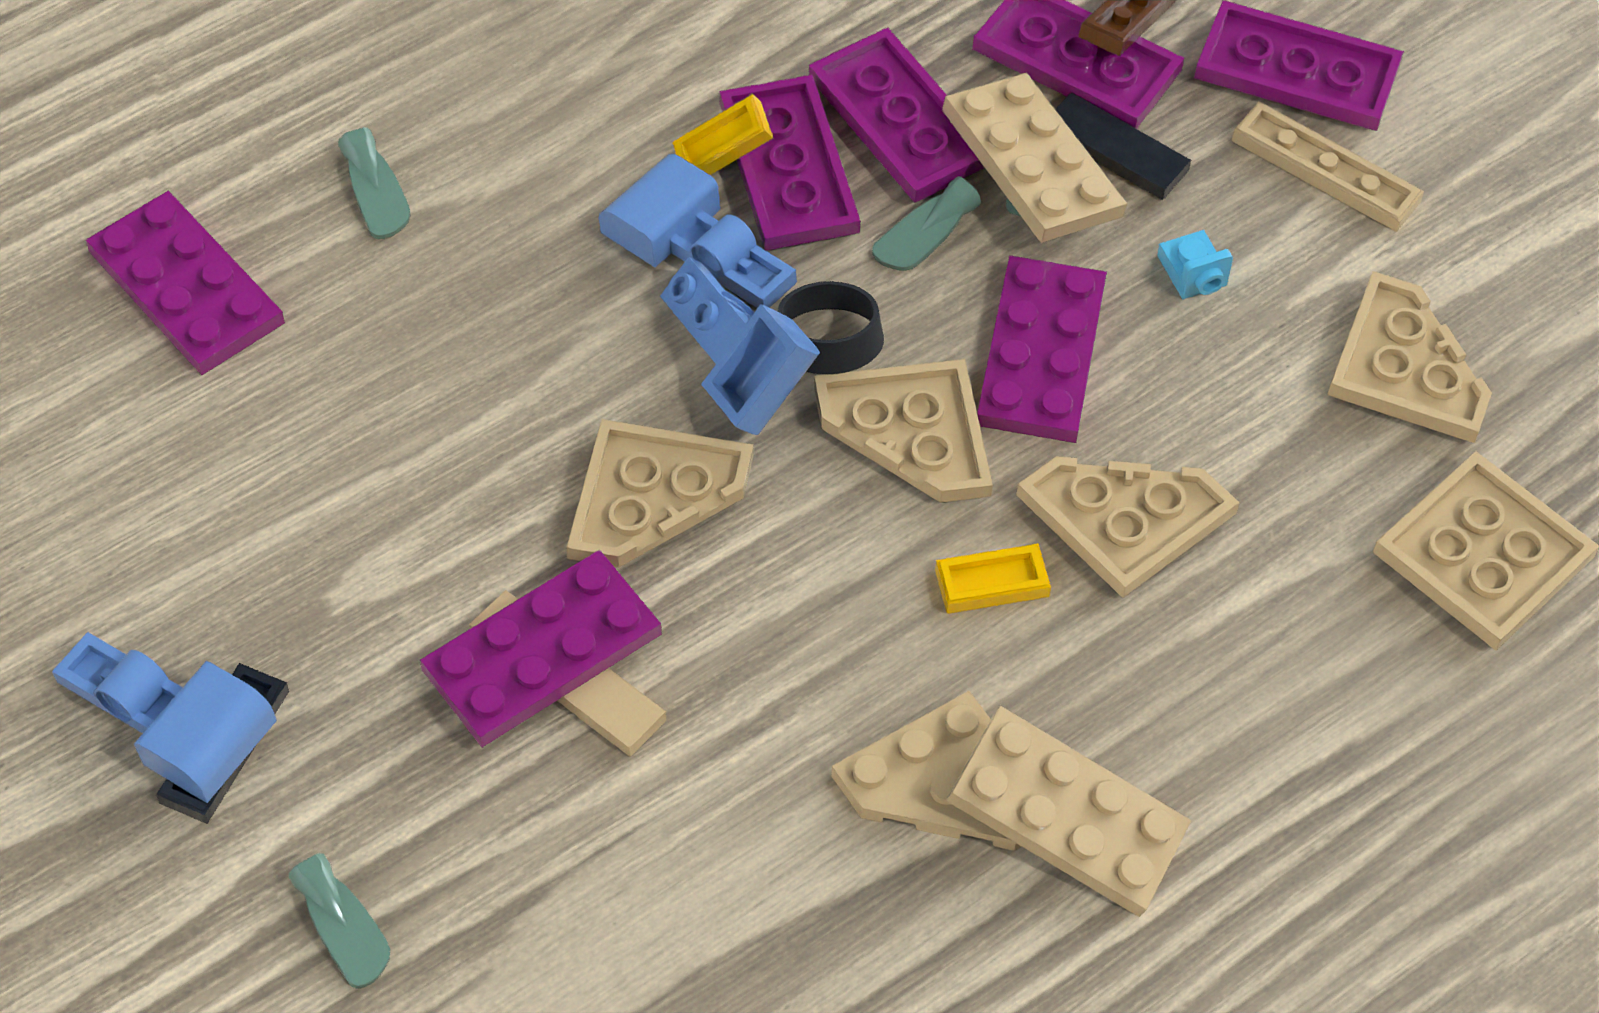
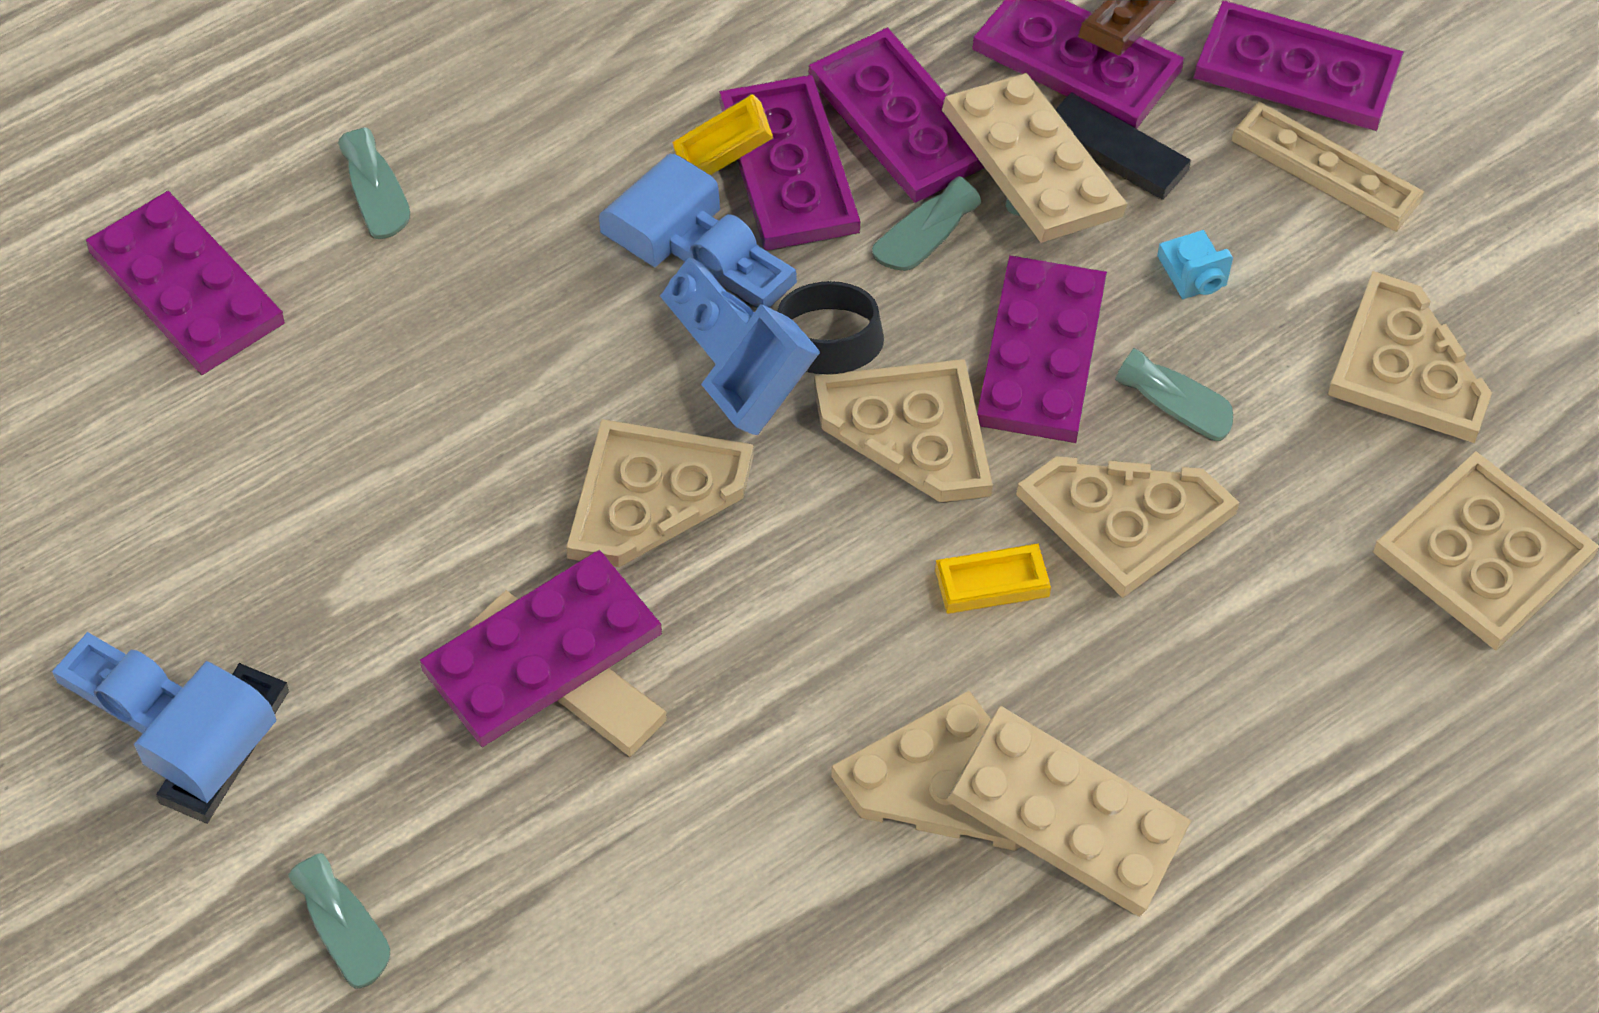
(1178, 396): none -> sand green piece

